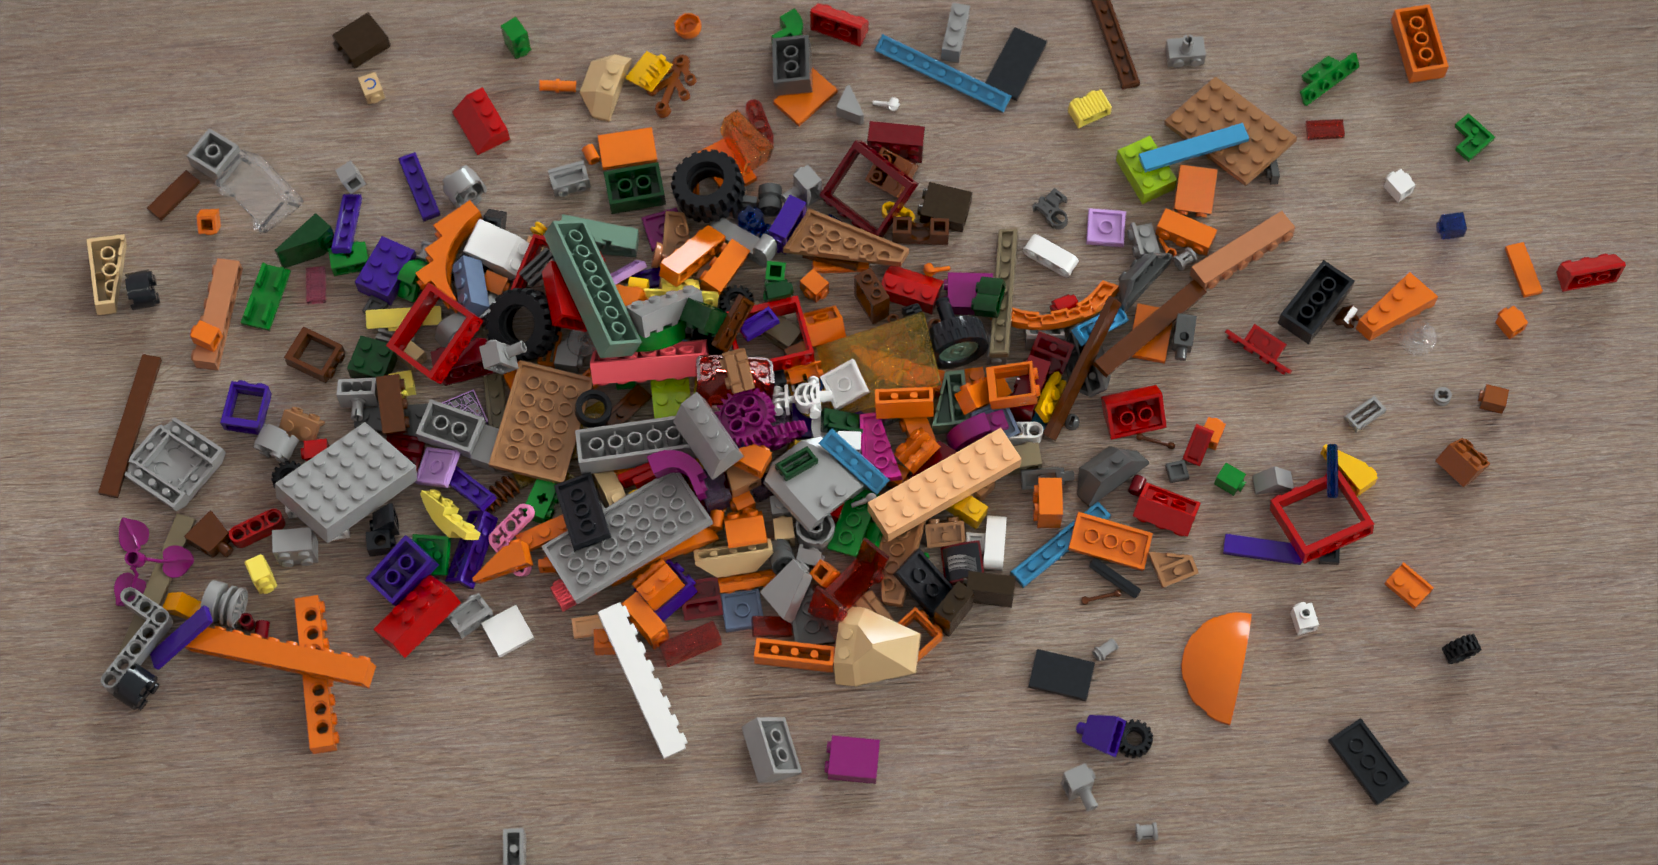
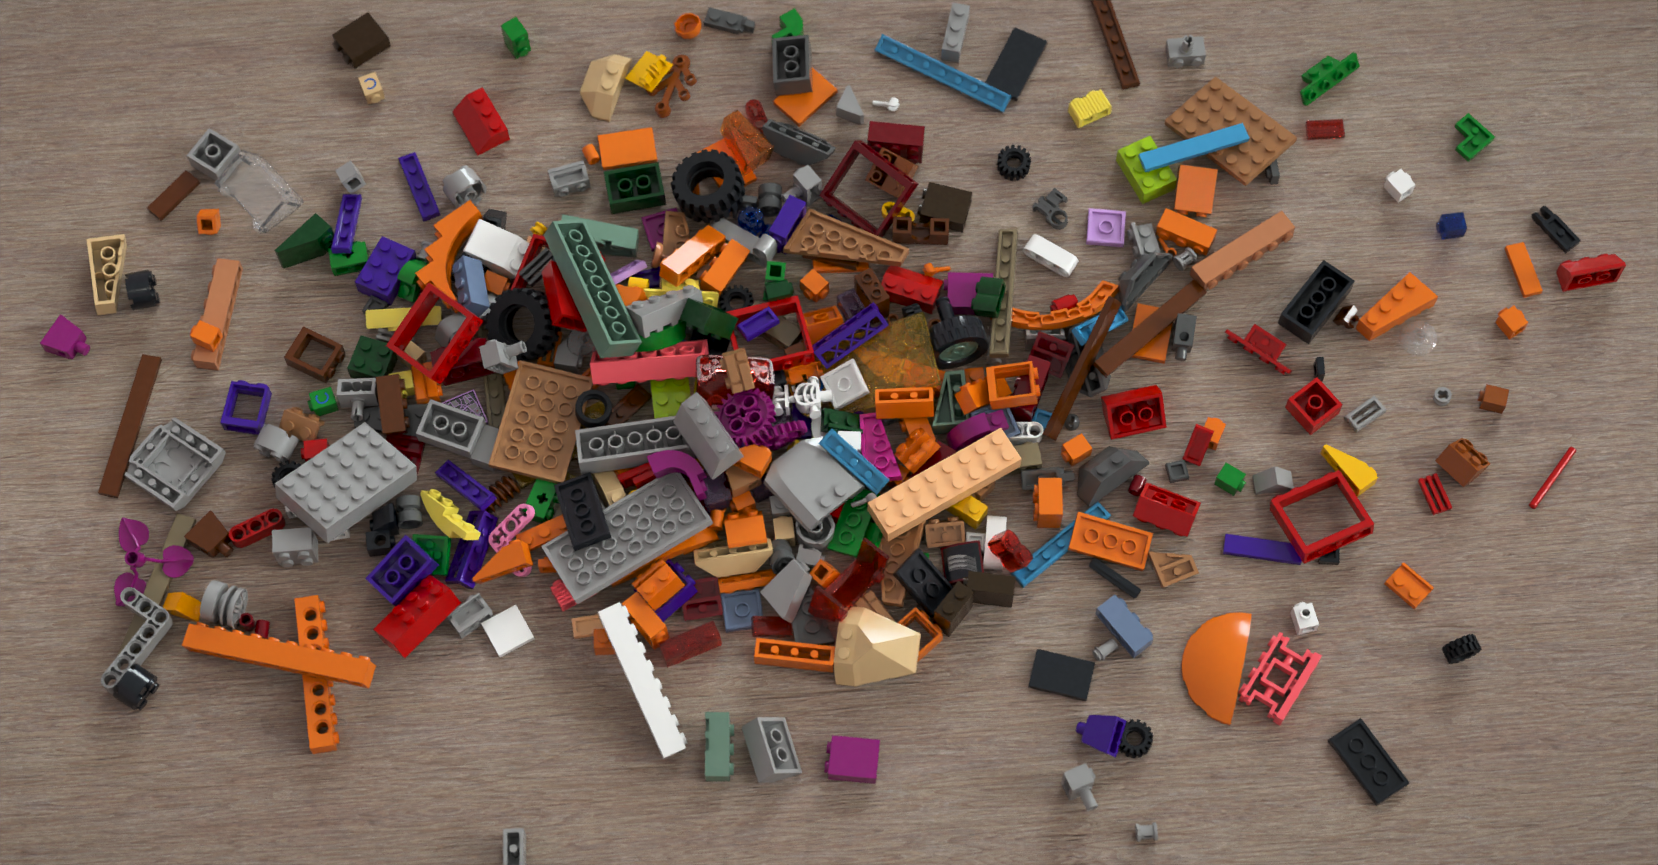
(65, 339): none -> magenta torso
(181, 637): dark purple tile -> none
(261, 574): light yellow brick -> none
(265, 296): green brick -> none
(316, 285): clear pink tile -> none
(323, 402): none -> green brick
(409, 514): none -> dark grey wheel
(425, 387): none -> orange brick
(437, 467): lavender tile -> none
(557, 85): orange pin -> none
(718, 747): none -> sand green wedge
(728, 21): none -> dark grey hinge
(732, 323): reddish brown tile -> none
(788, 472): dark green tile -> none
(796, 143): none -> dark grey wedge
(838, 24): red slope -> none
(844, 330): none -> dark purple fence
(850, 305): none -> clear purple brick
(1010, 551): none -> clear red brick
(1012, 172): none -> black tyre
(1050, 396): yellow hinge -> none
(1076, 450): none -> orange brick
(1085, 600): reddish brown hinge -> none
(1124, 625): none -> sand blue brick
(1170, 445): reddish brown hinge -> none
(1293, 686): none -> coral fence
(1313, 406): none -> red brick
(1319, 369): none -> black tile
(1332, 471): clear blue axle -> none
(1419, 43): orange brick -> none
(1435, 478): none -> red tile
(1552, 477): none -> red bar
(1556, 229): none -> black hinge

